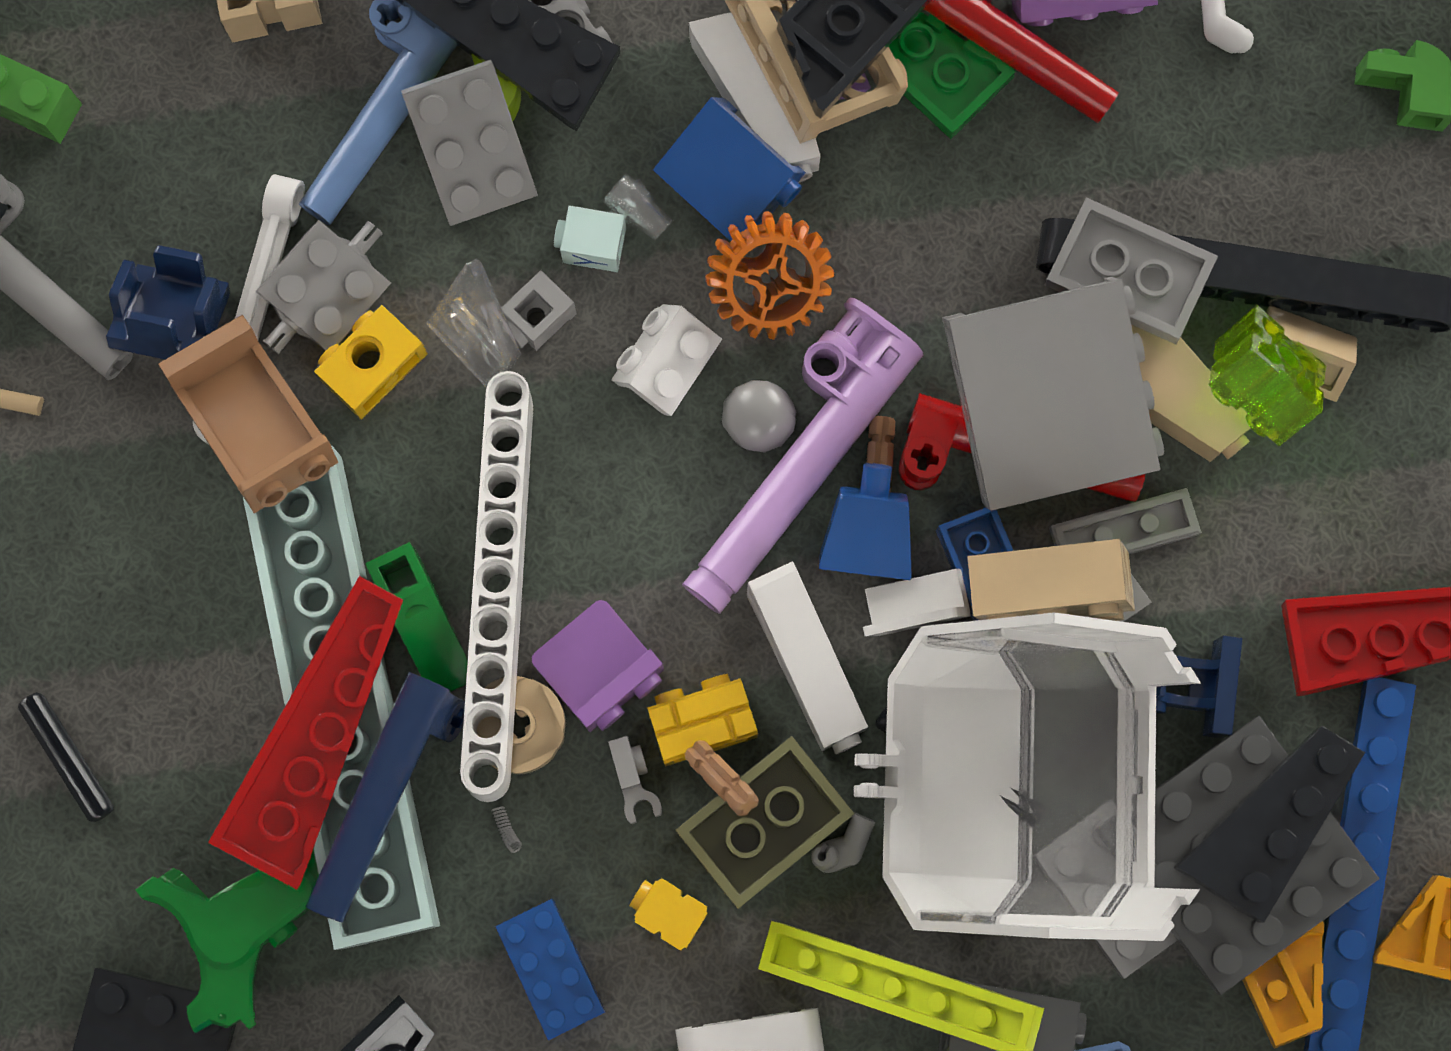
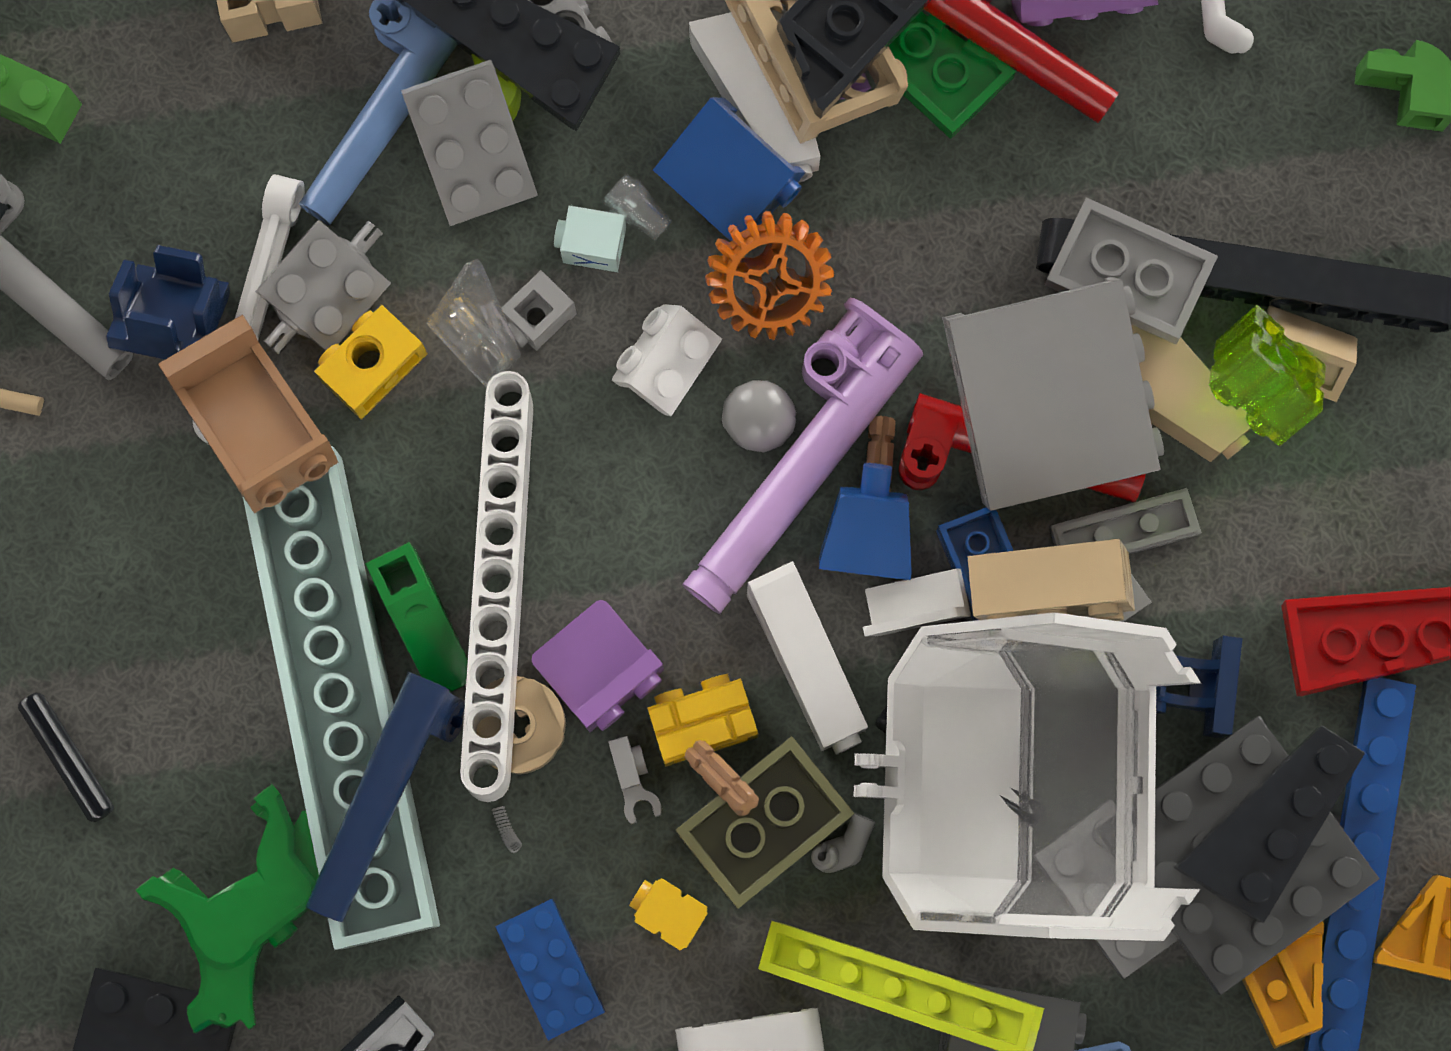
(298, 767): red wing -> none

